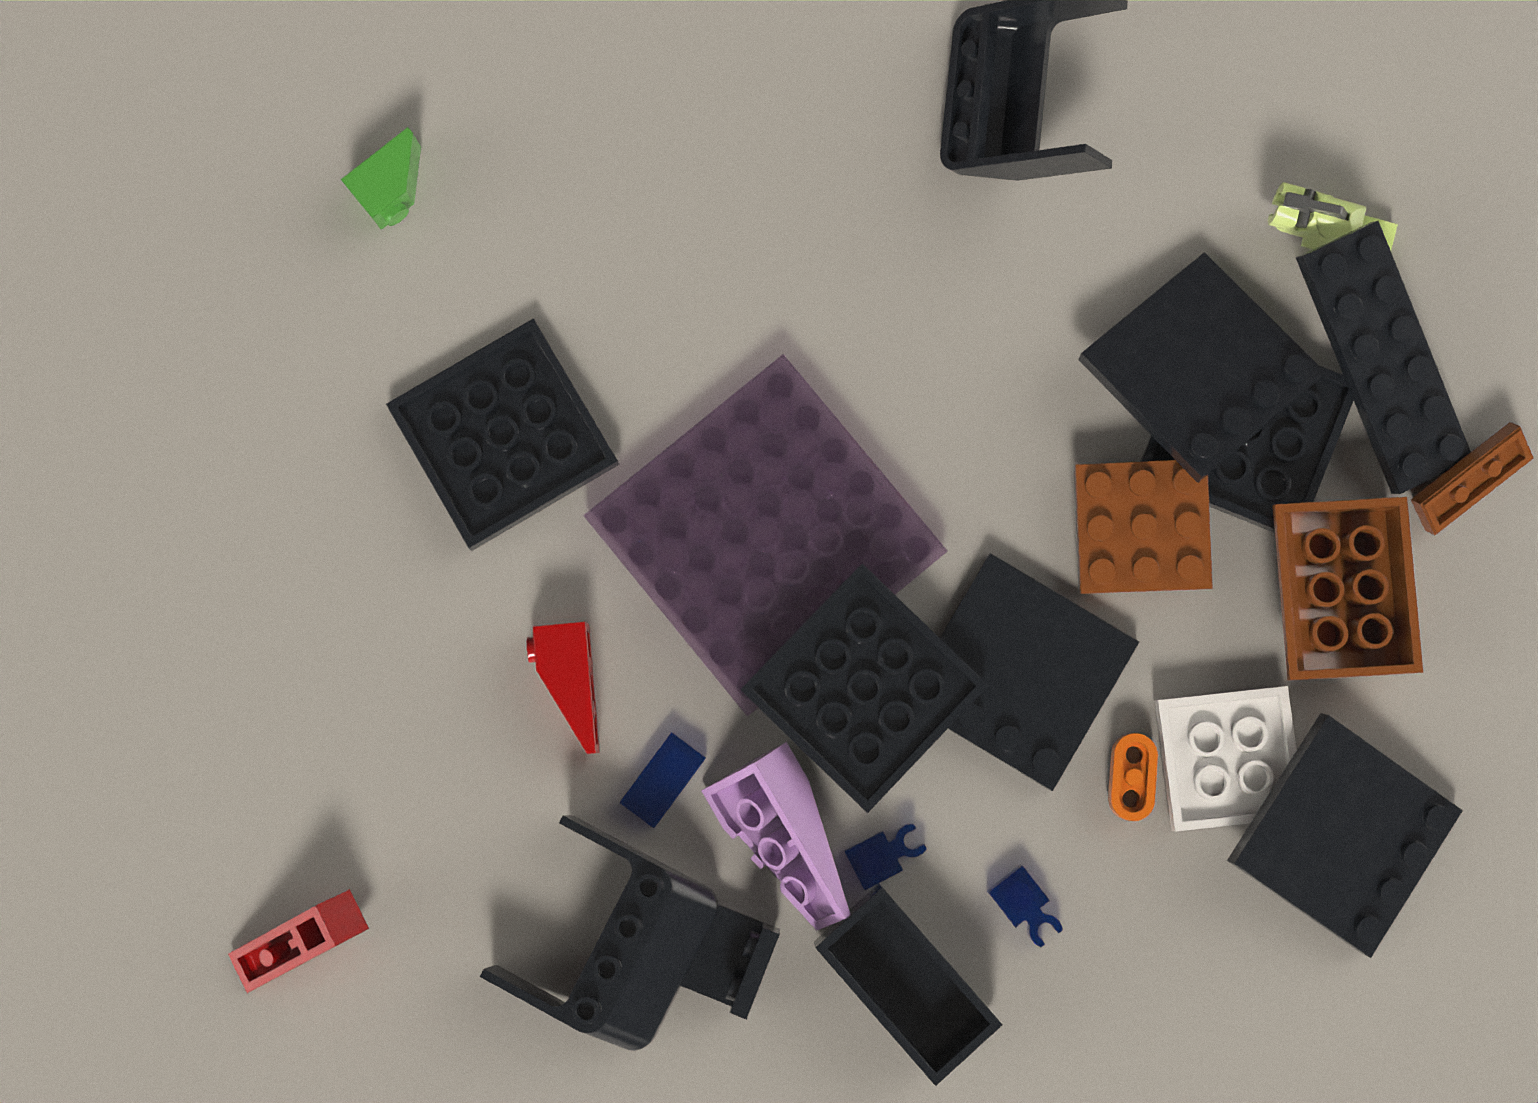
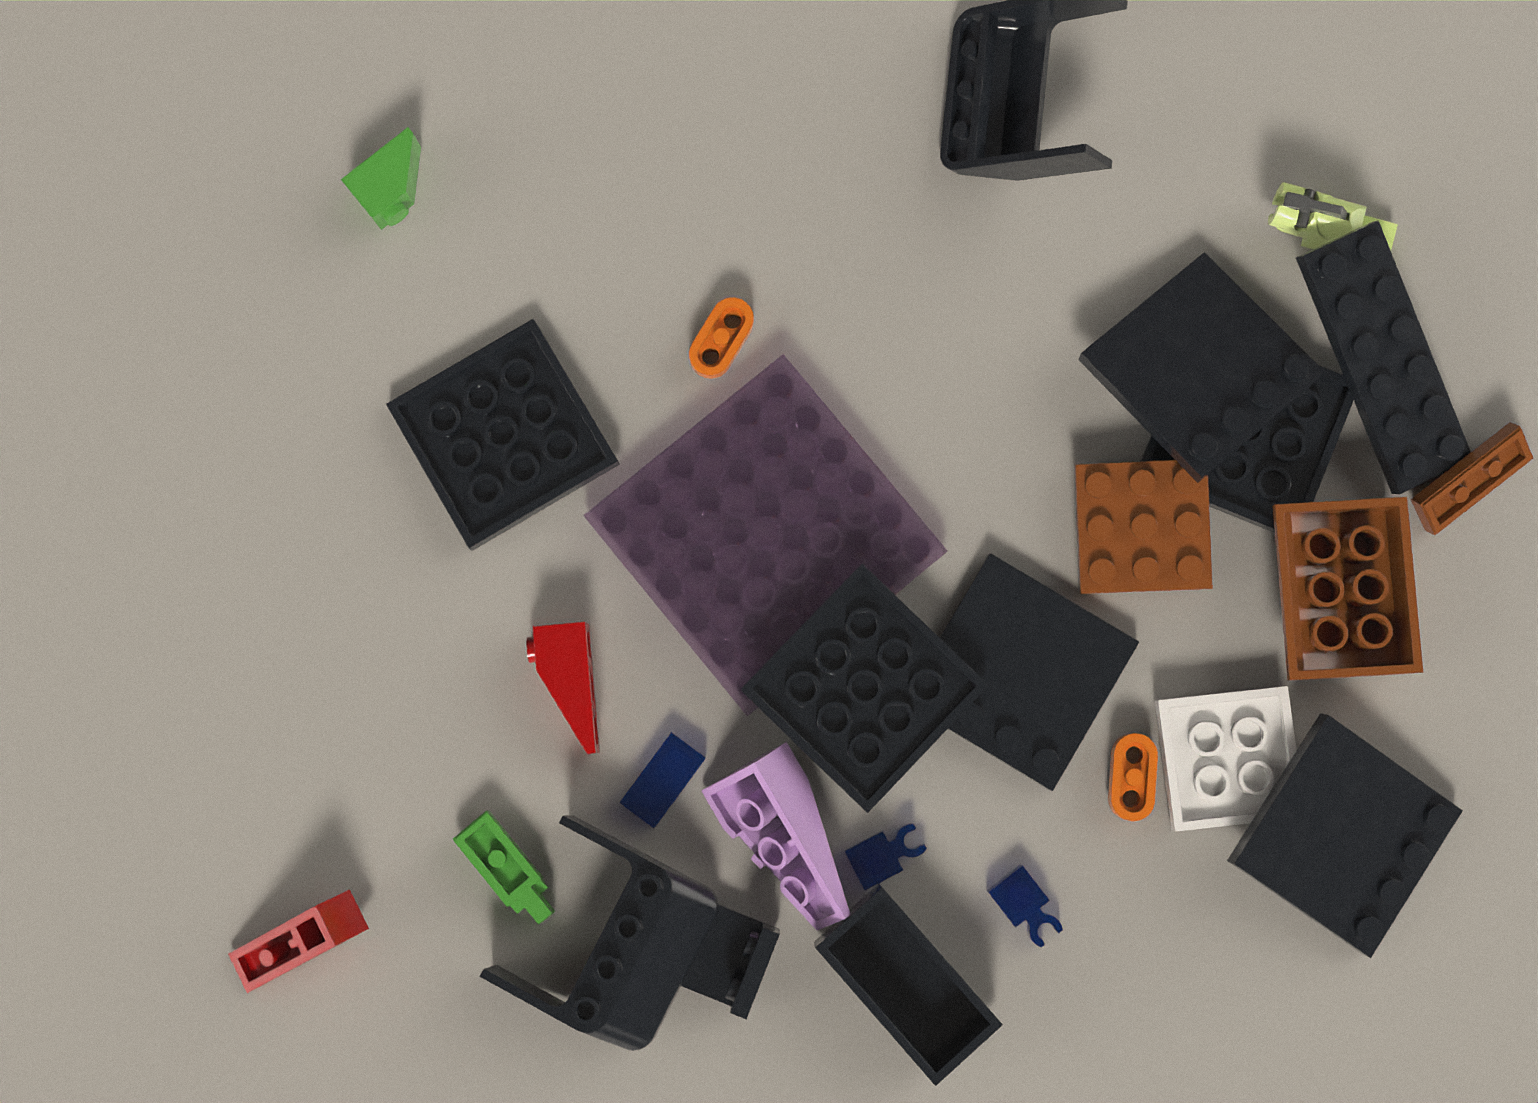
(504, 866): none -> bright green hinge
(721, 339): none -> orange plate

